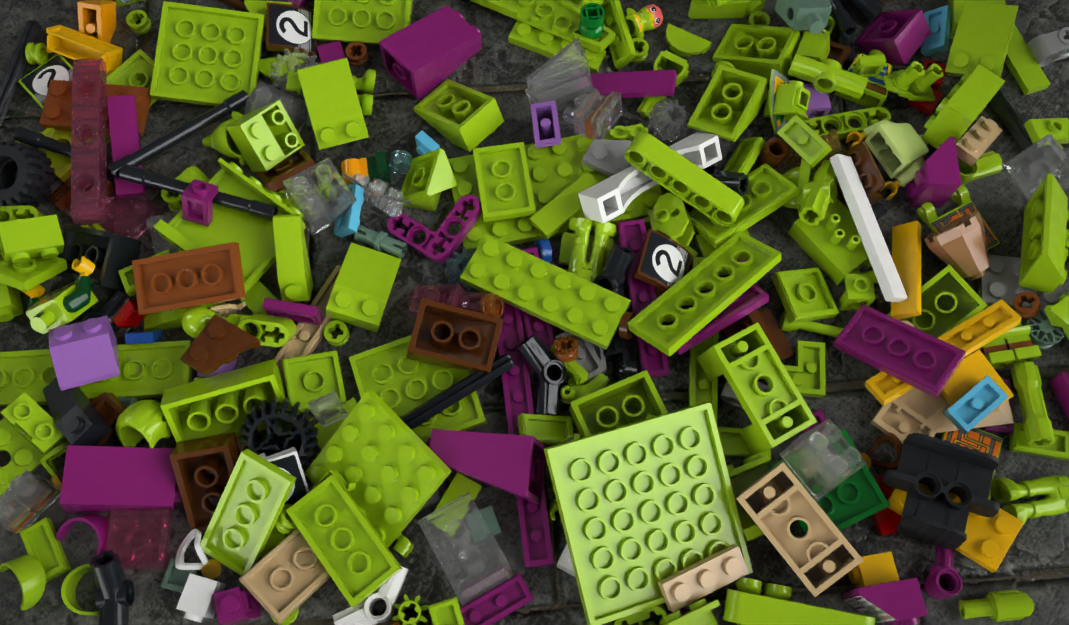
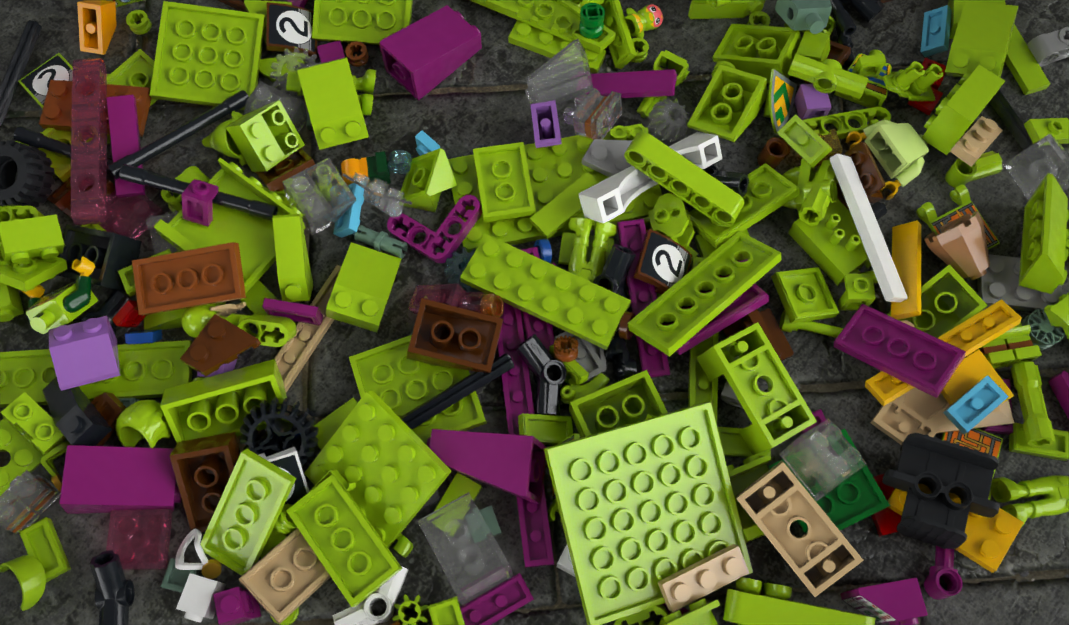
(36, 53): lime bush -> none
(68, 590): lime helmet -> none
(82, 46): yellow container -> none
(98, 523): magenta helmet -> none
(313, 377): lime tile -> none
(328, 409): clear tile -> none
(341, 339): lime bush -> none
(460, 114): lime slope -> none
(685, 43): lime tile -> none
(745, 155): lime tile -> none
(791, 100): lime window -> none
(809, 369): lime plate -> none
(874, 570): yellow brick -> none
(891, 465): reddish brown piece -> none
(896, 35): magenta slope -> none
(936, 178): magenta slope -> none
(999, 606): lime arm -> none
(1023, 311): dark orange bush -> none

